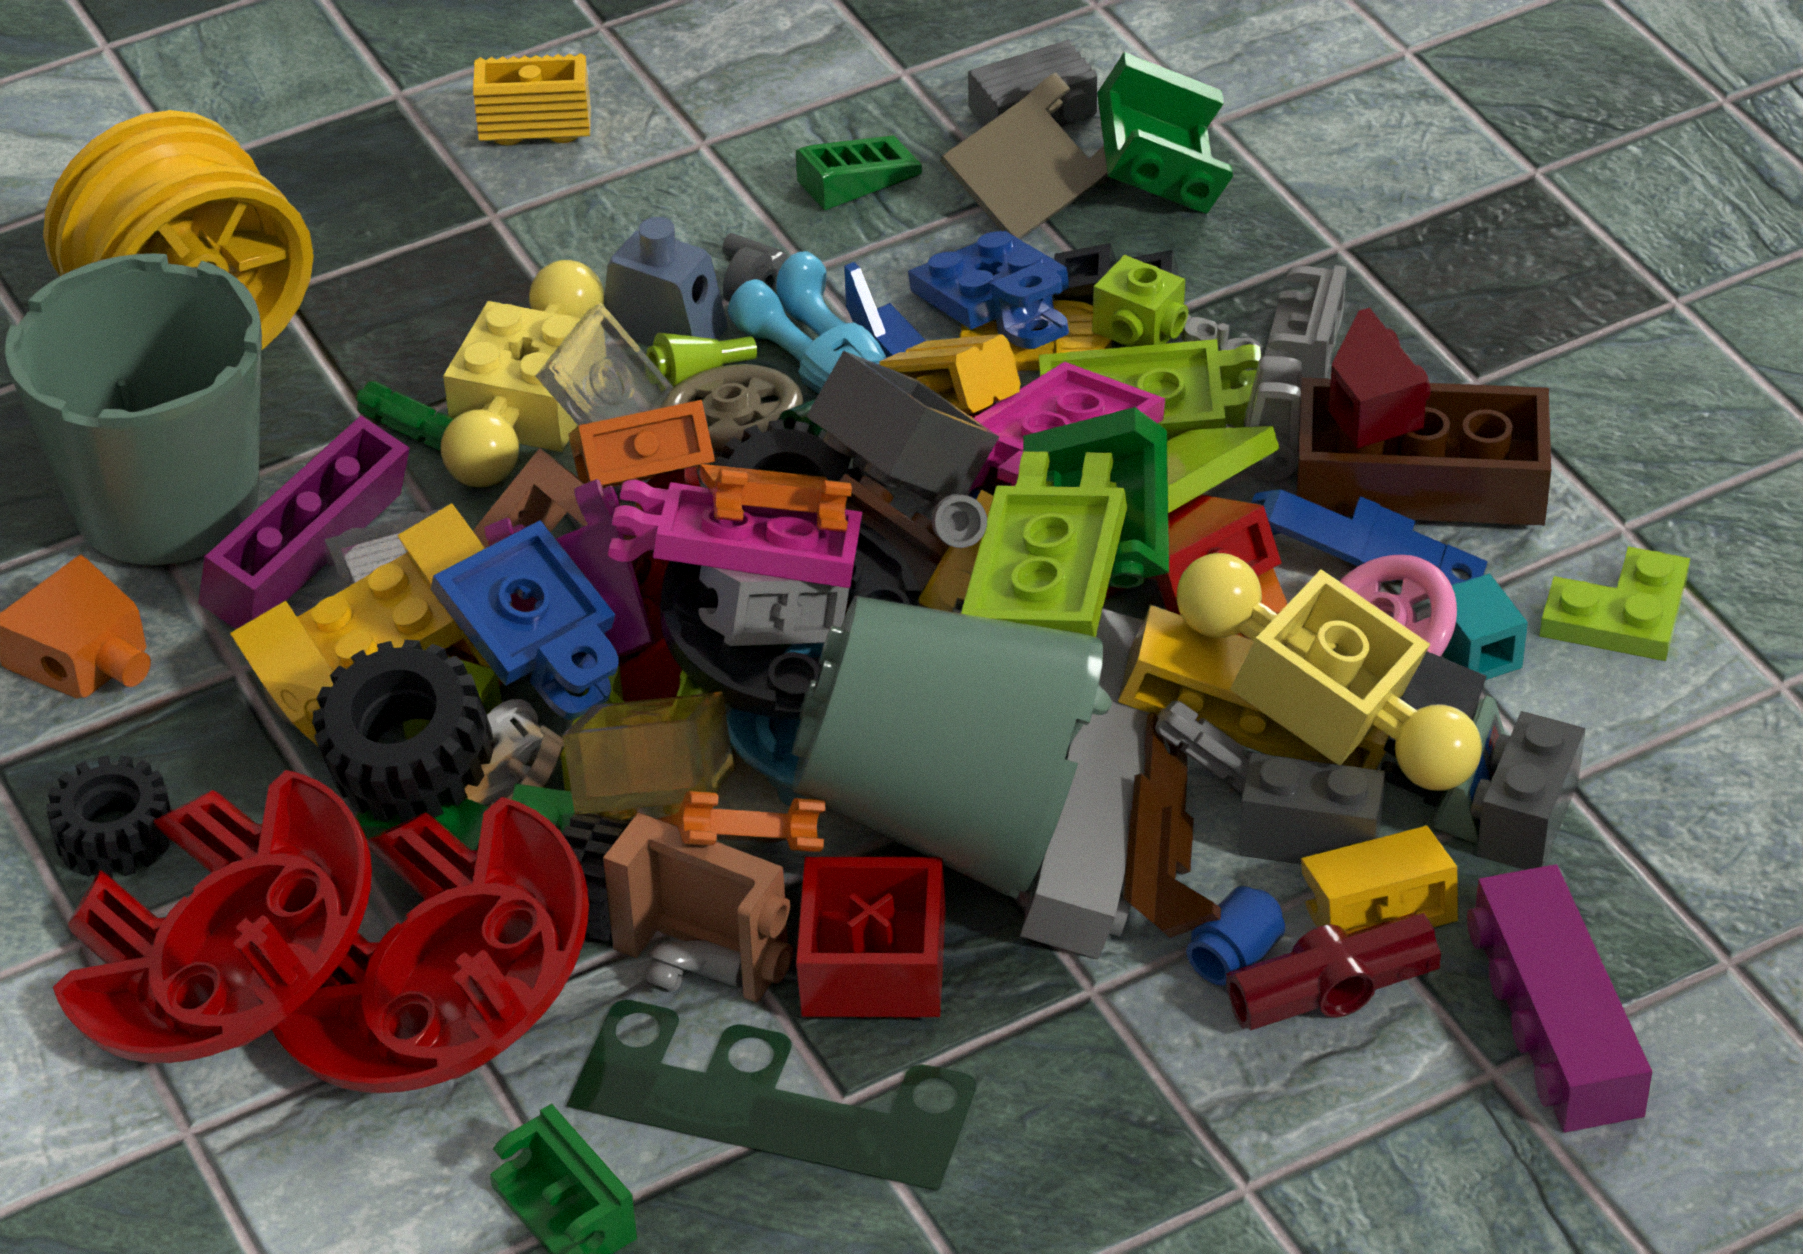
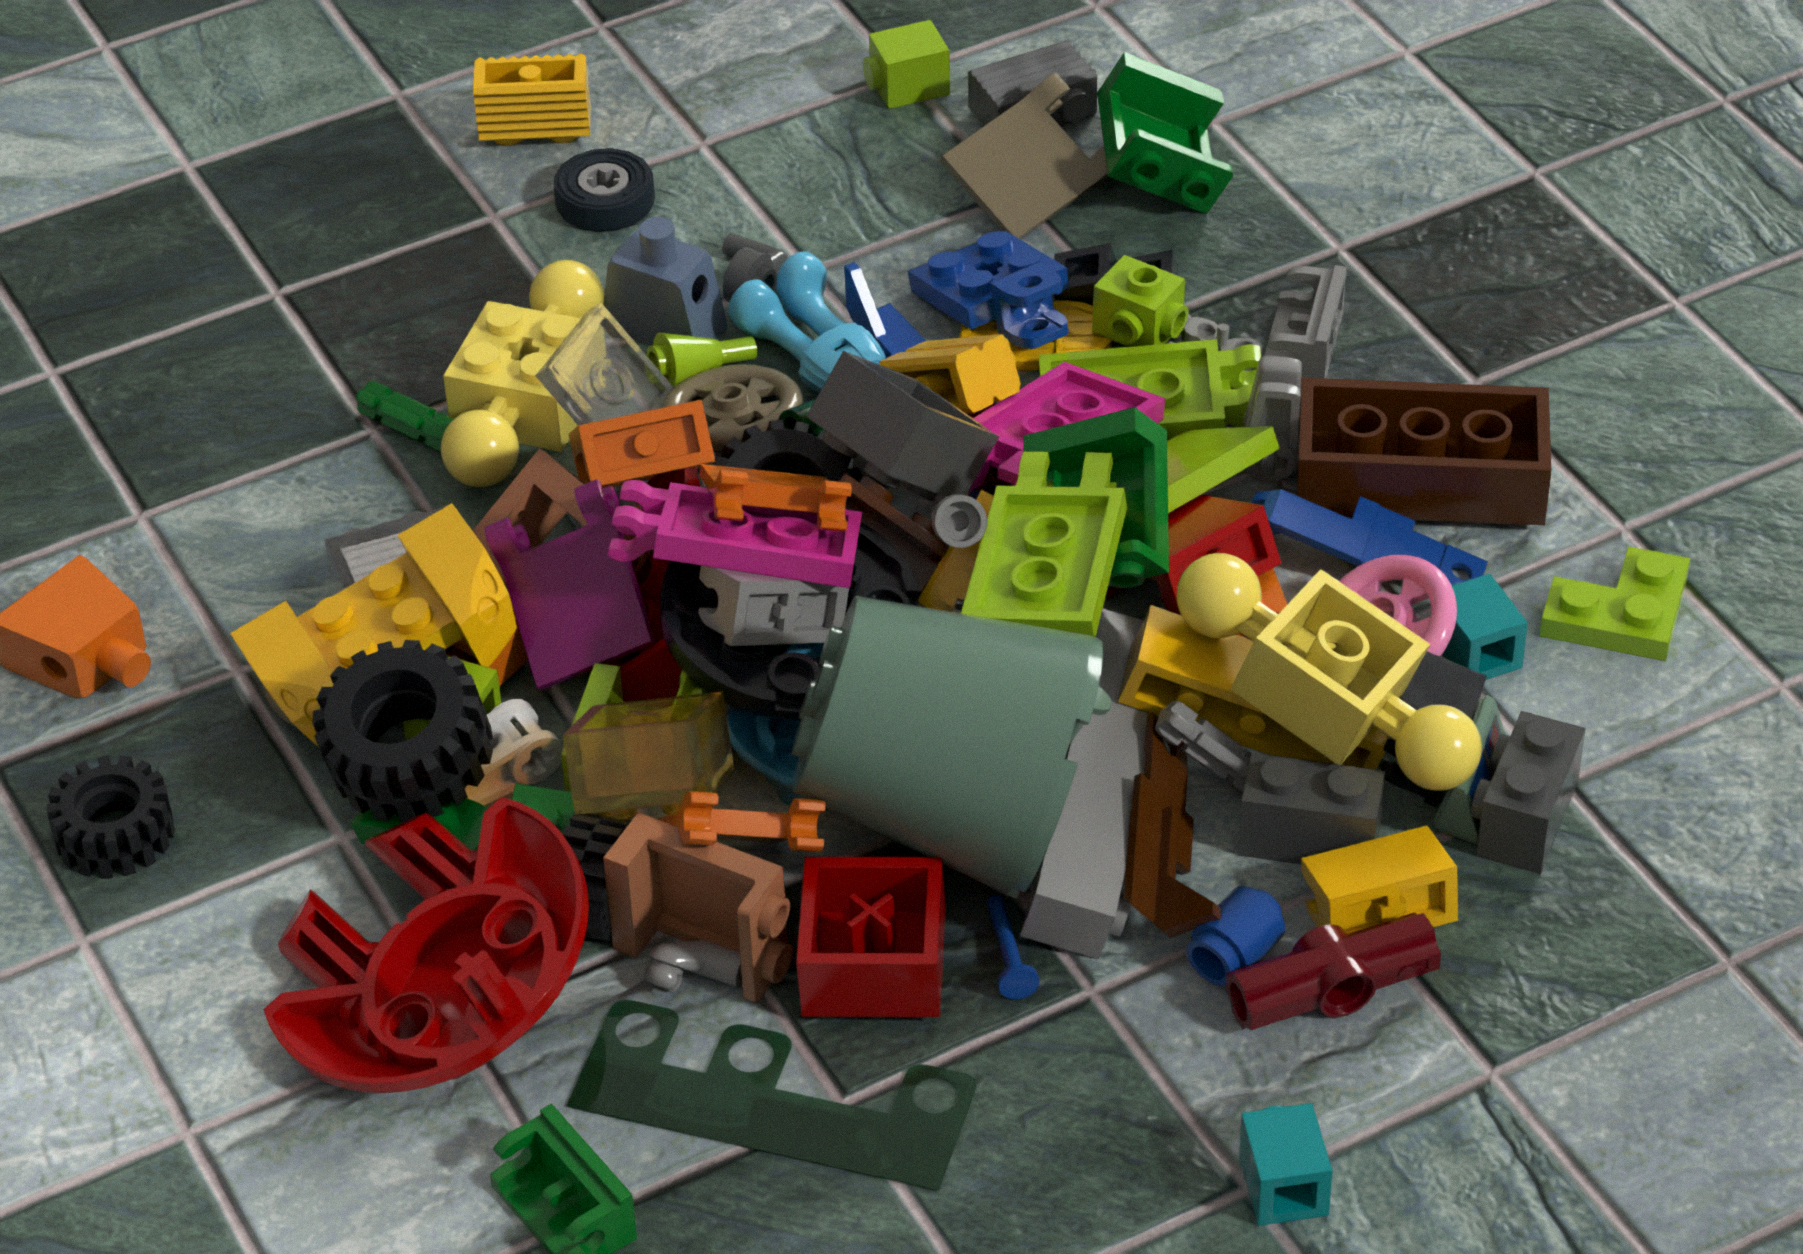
(145, 402): sand green cone -> none
(184, 192): yellow wheel -> none
(241, 945): red piece -> none
(285, 537): magenta brick -> none
(543, 765): light grey piece -> none
(556, 641): blue plate -> none
(604, 189): none -> black bush
(853, 168): green slope -> none
(908, 64): none -> lime brick
(1017, 979): none -> blue pin
(1285, 1164): none -> teal brick
(1376, 384): dark red slope -> none
(1559, 999): magenta brick -> none

